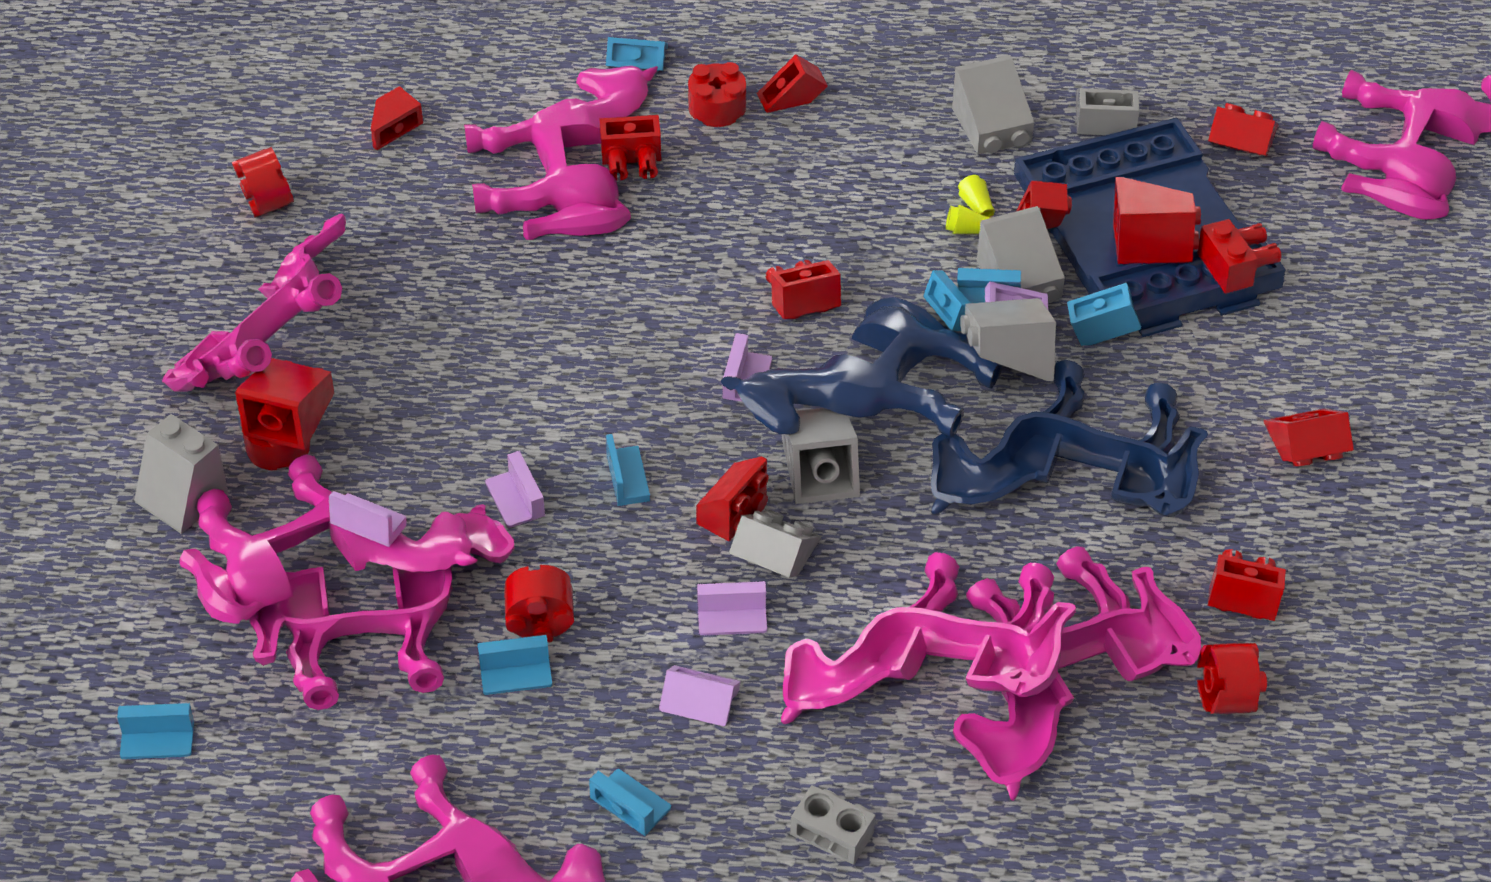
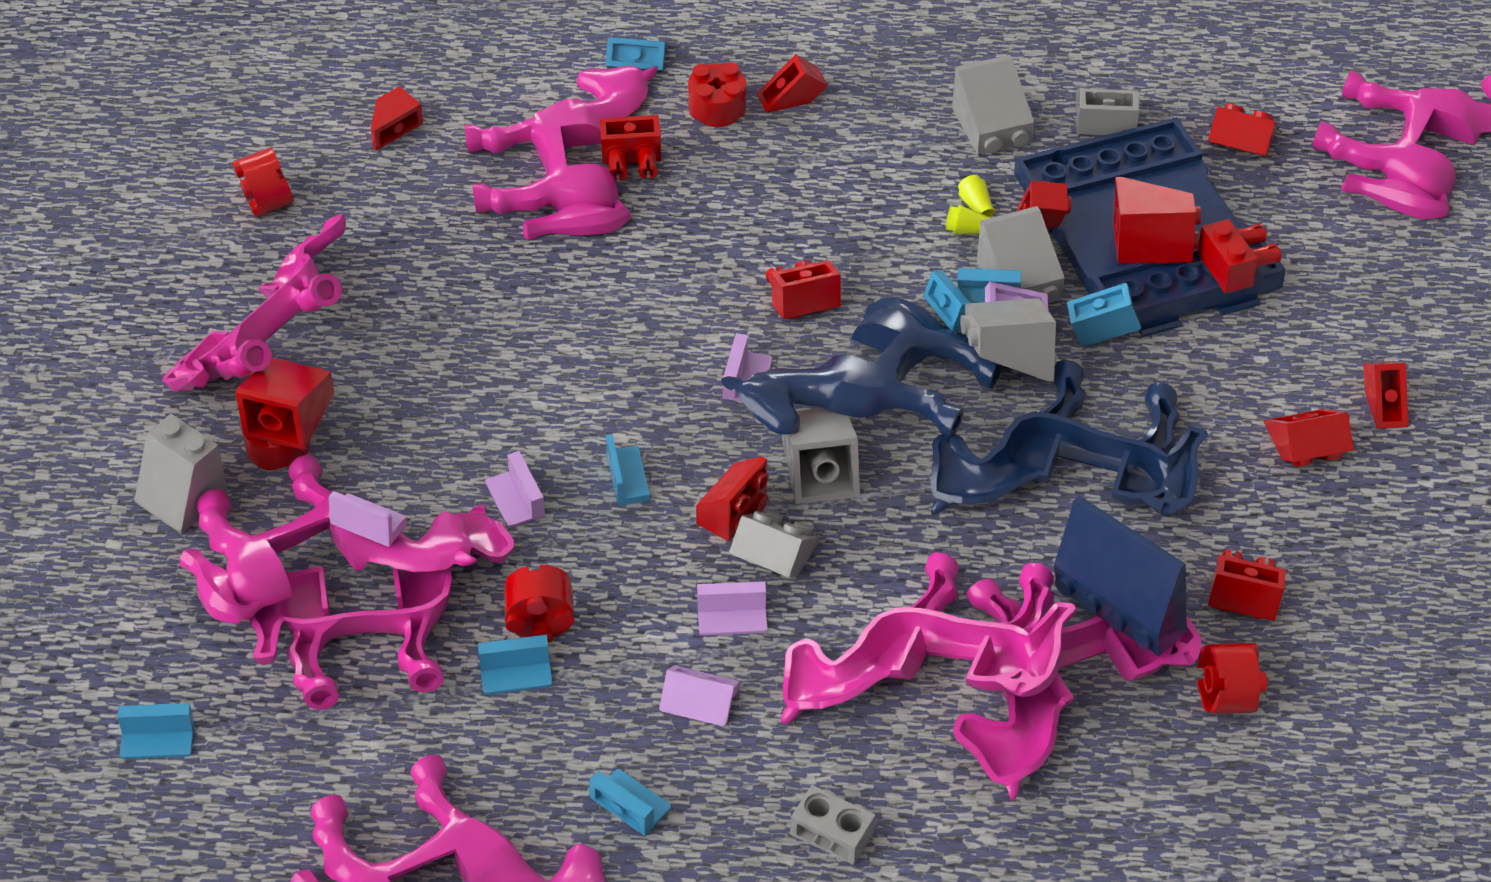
(1122, 577): none -> dark blue slope
(1387, 393): none -> red slope

